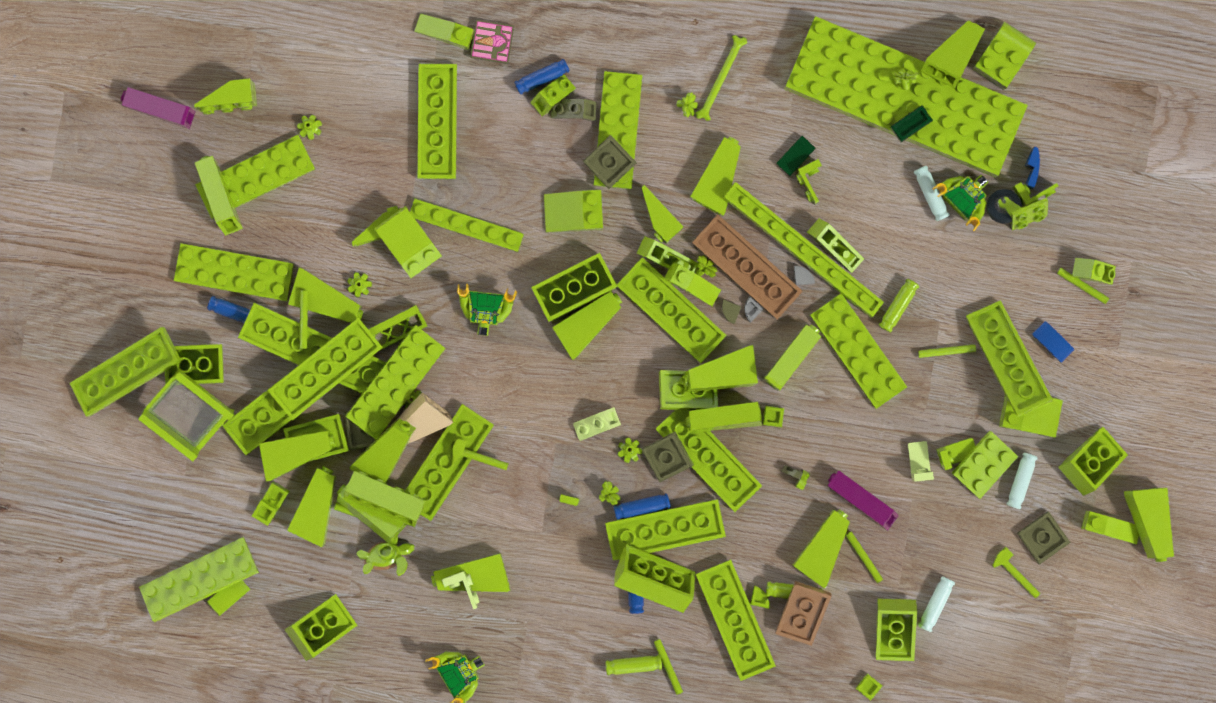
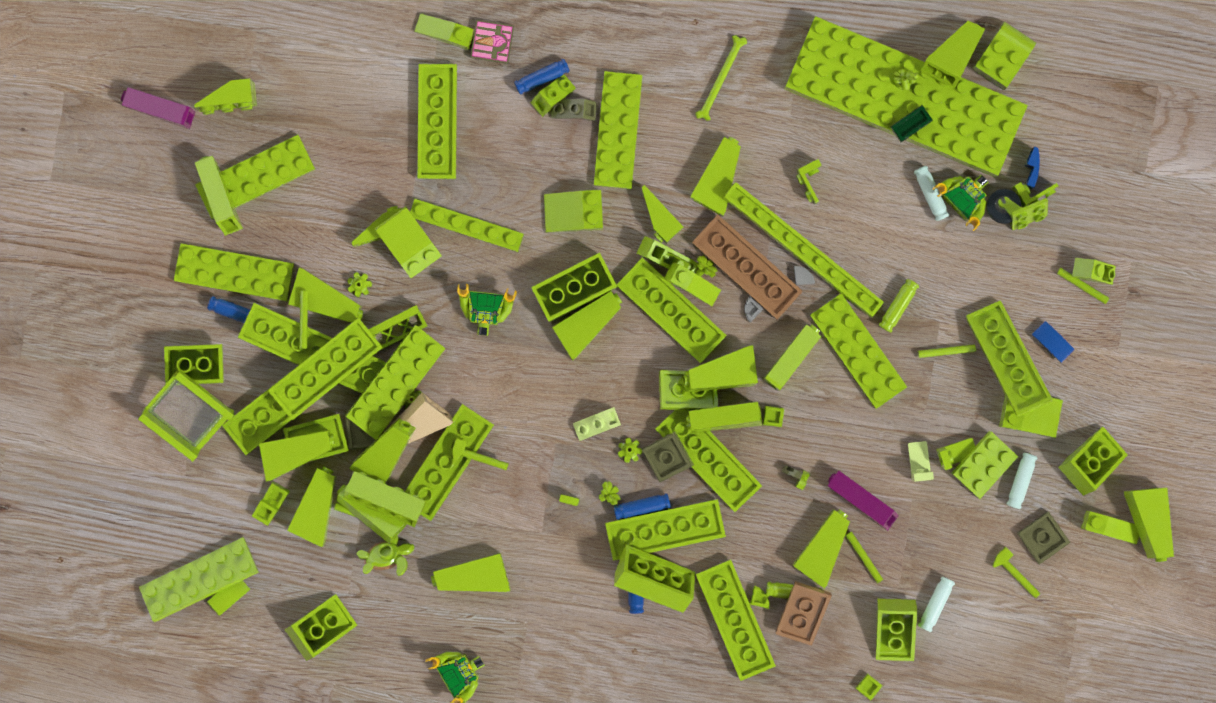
(125, 371): lime plate -> none
(312, 129): lime plant -> none
(454, 581): yellowish green bracket -> none
(609, 162): olive tile -> none
(633, 665): lime axle -> none
(668, 667): lime bar -> none
(687, 104): lime plant -> none
(730, 311): olive tile -> none
(795, 155): dark green tile -> none
(835, 245): lime slope -> none

